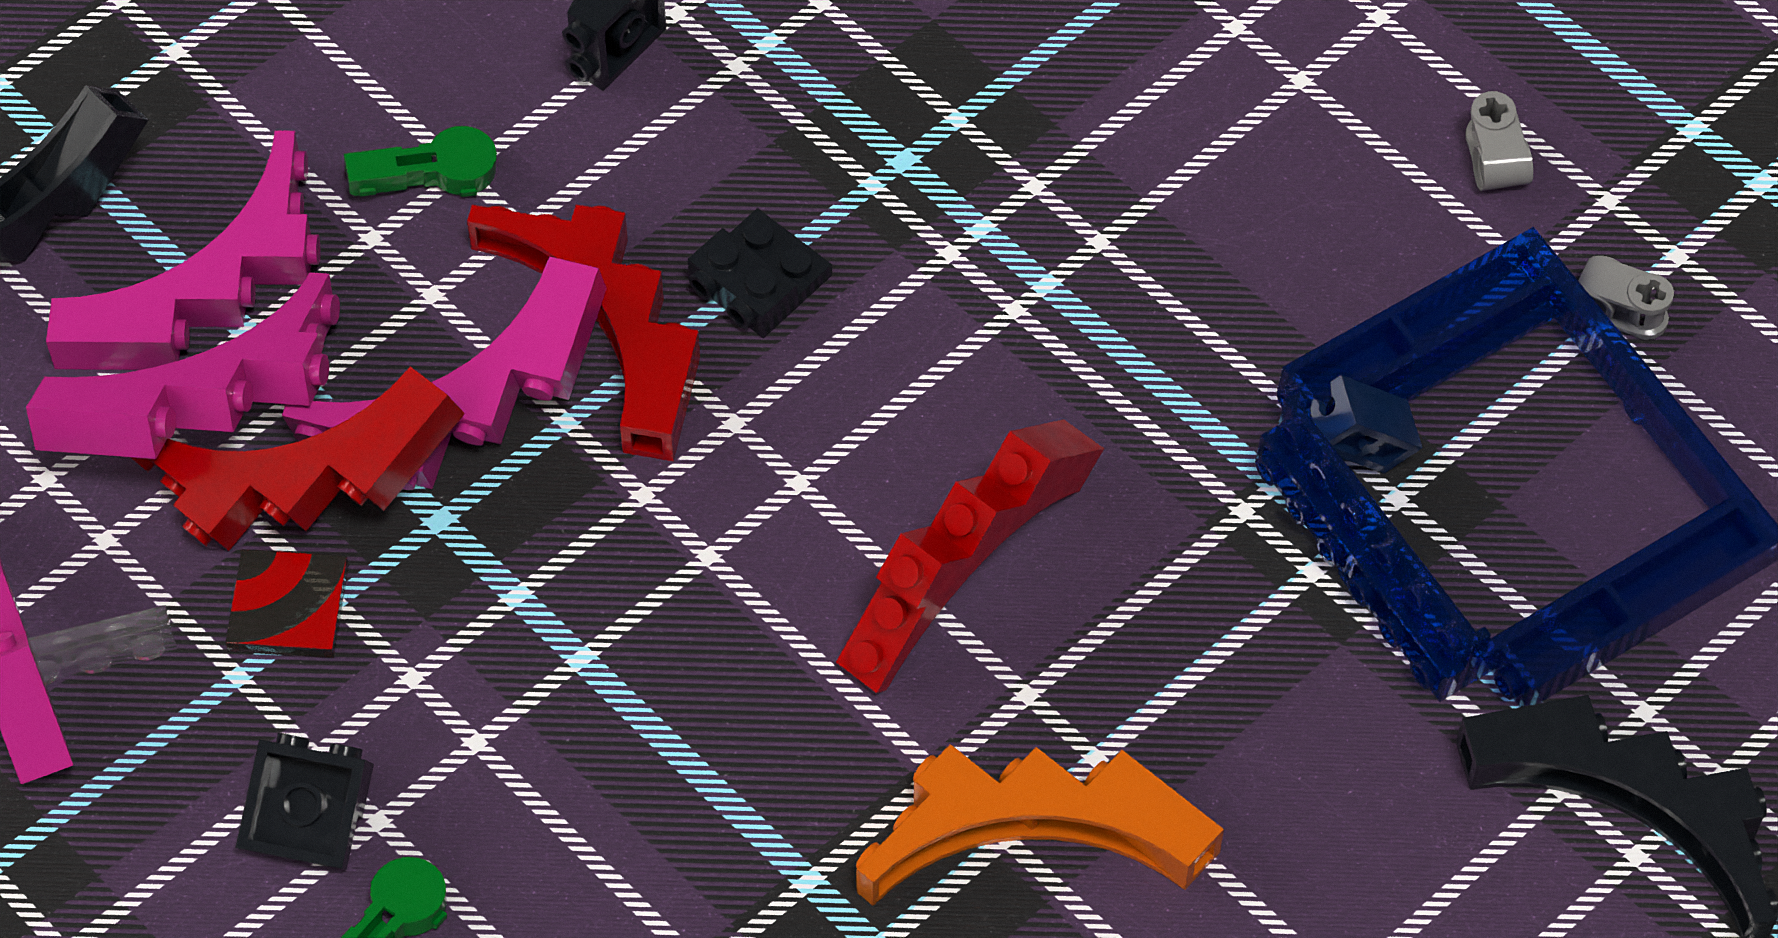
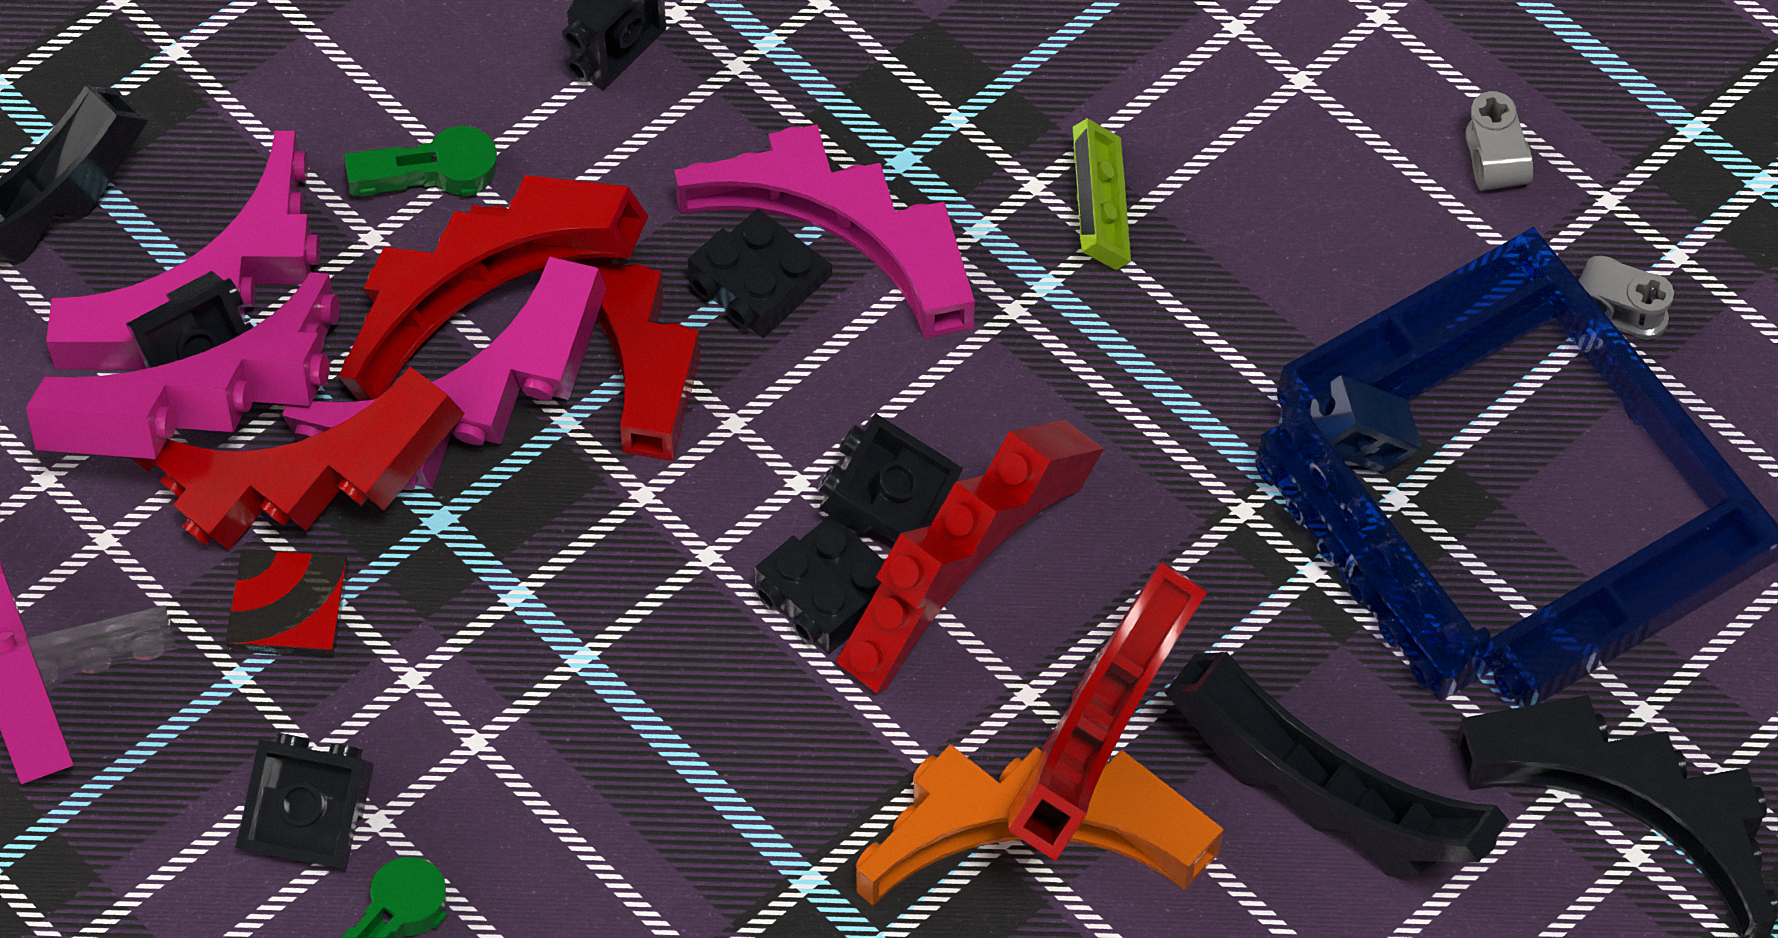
(191, 321): none -> black plate
(476, 254): none -> red arch
(820, 582): none -> black plate
(855, 205): none -> dark pink arch
(886, 481): none -> black plate
(1101, 194): none -> lime plate
(1101, 706): none -> red arch
(1331, 789): none -> black arch

